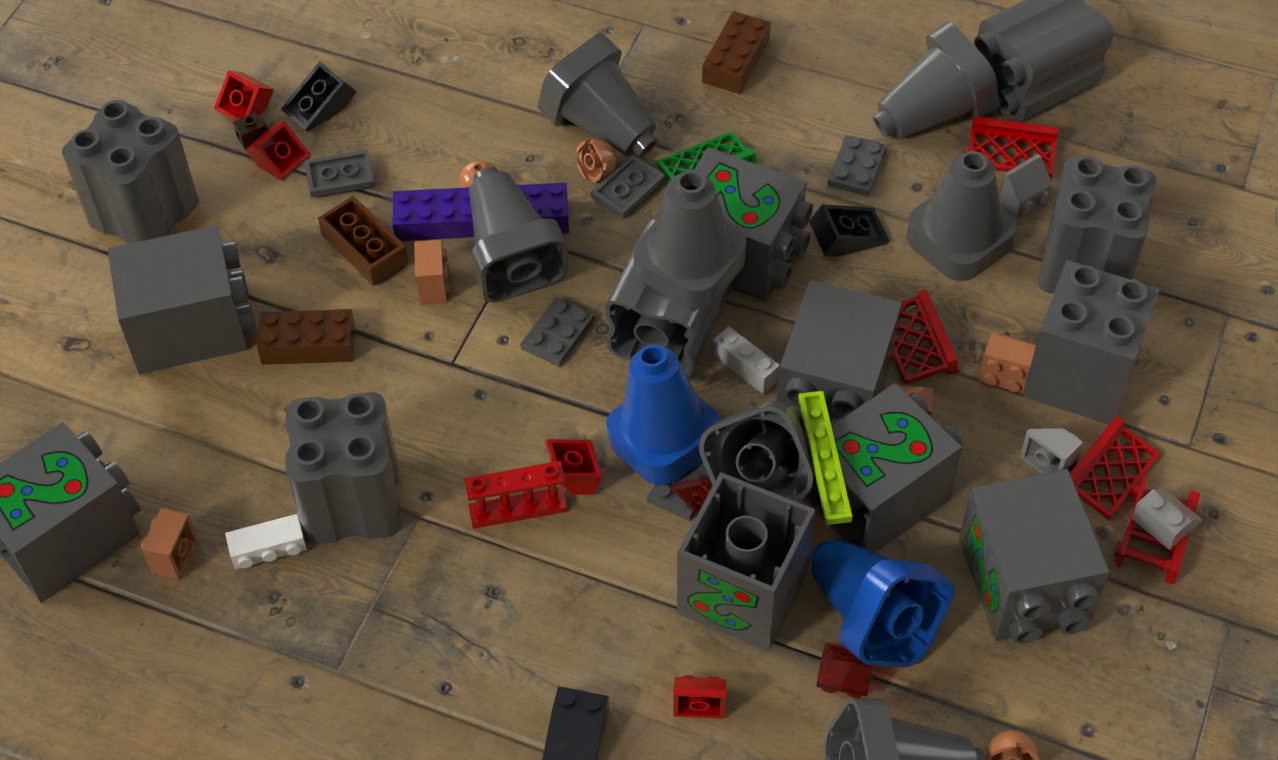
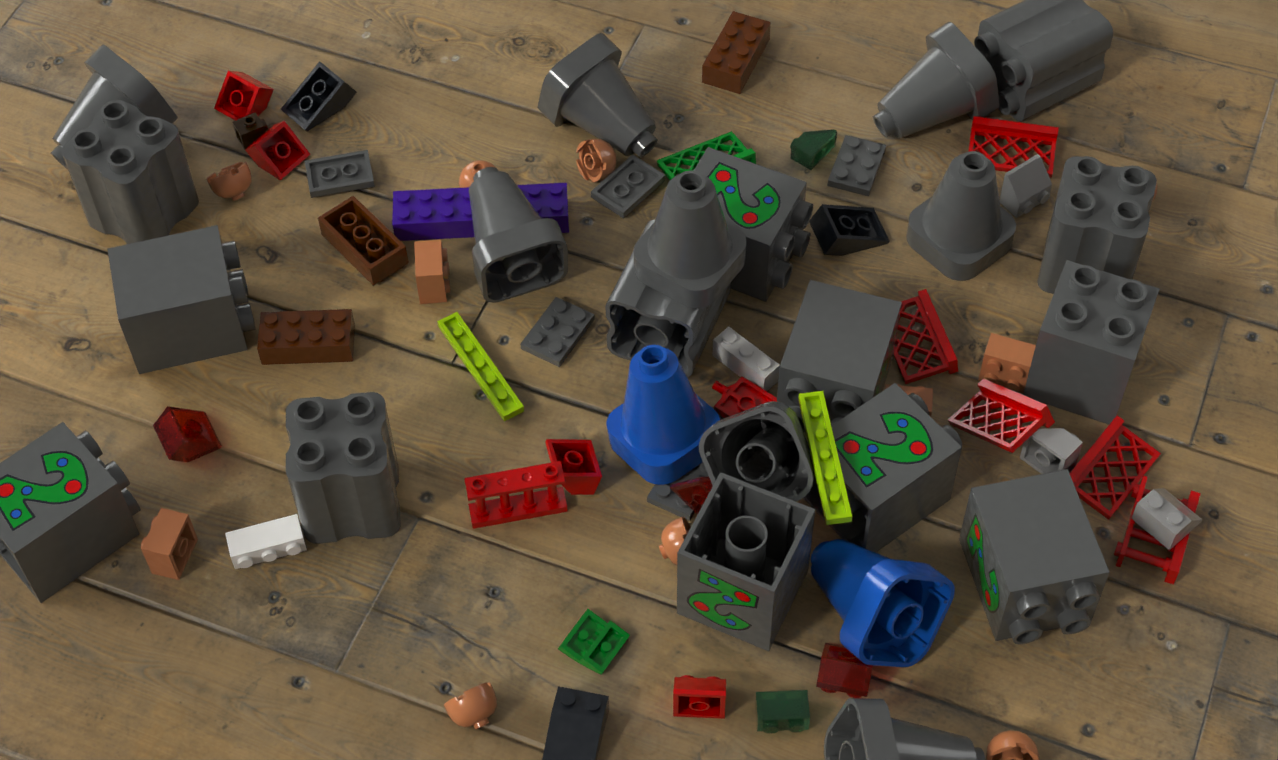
(110, 81): none -> dark grey cone
(186, 434): none -> clear red slope
(231, 181): none -> nougat cylinder
(473, 706): none -> nougat cylinder
(481, 366): none -> lime plate
(593, 642): none -> green slope
(673, 537): none -> nougat cylinder
(740, 397): none -> red plate
(782, 711): none -> clear green brick
(812, 147): none -> clear green slope
(1011, 404): none -> red fence

